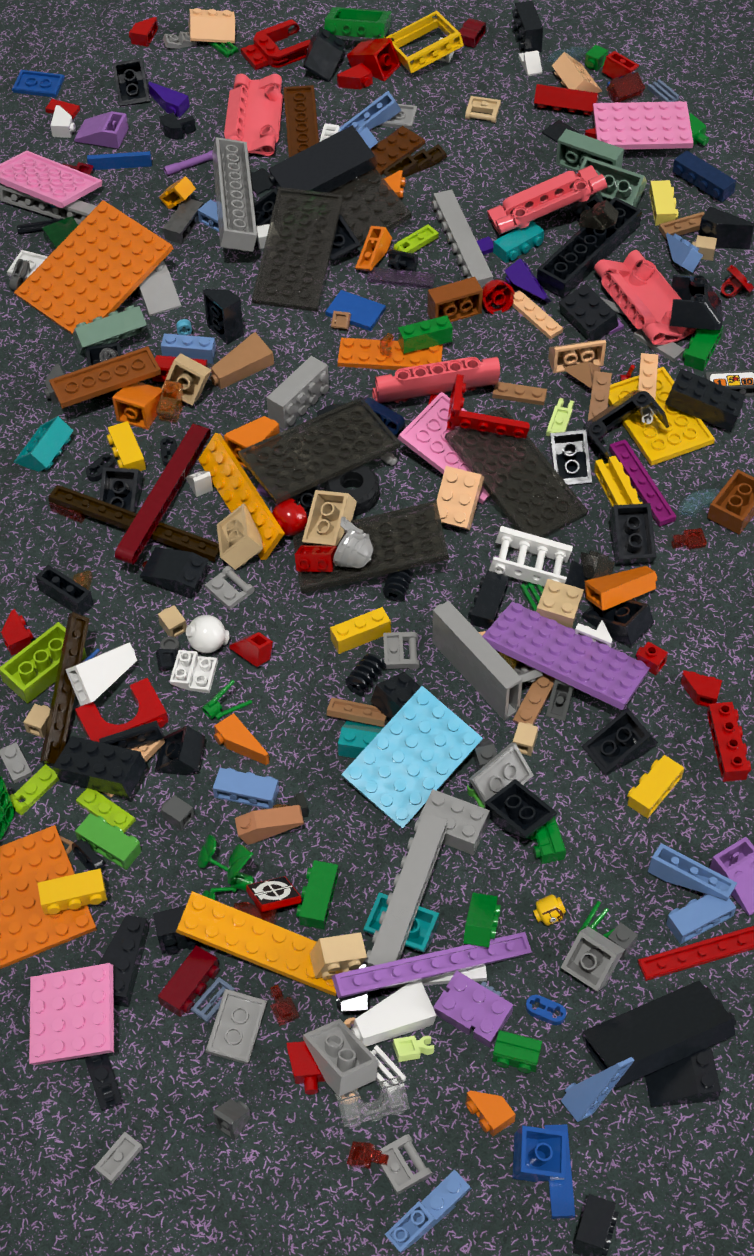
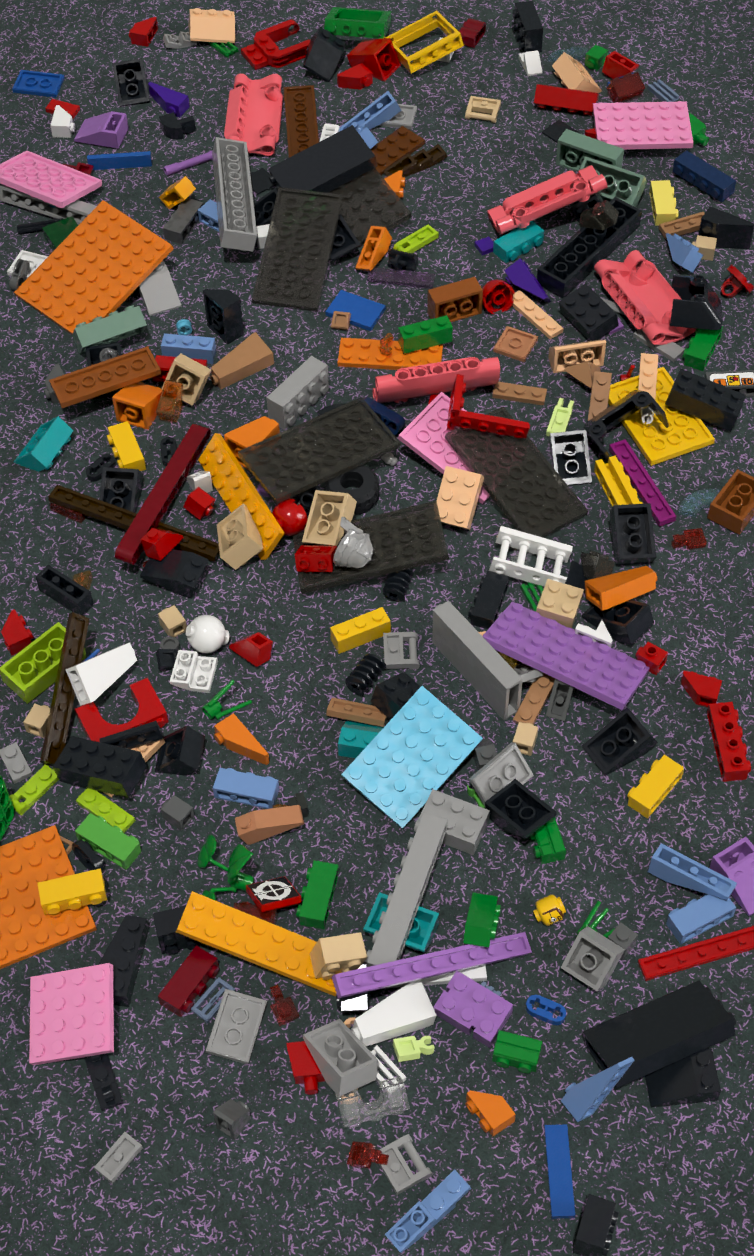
(159, 542): none -> red slope
(199, 503): none -> red brick
(225, 592): light grey plate -> none
(461, 237): light grey brick -> none
(515, 344): none -> nougat tile
(539, 1154): blue slope -> none

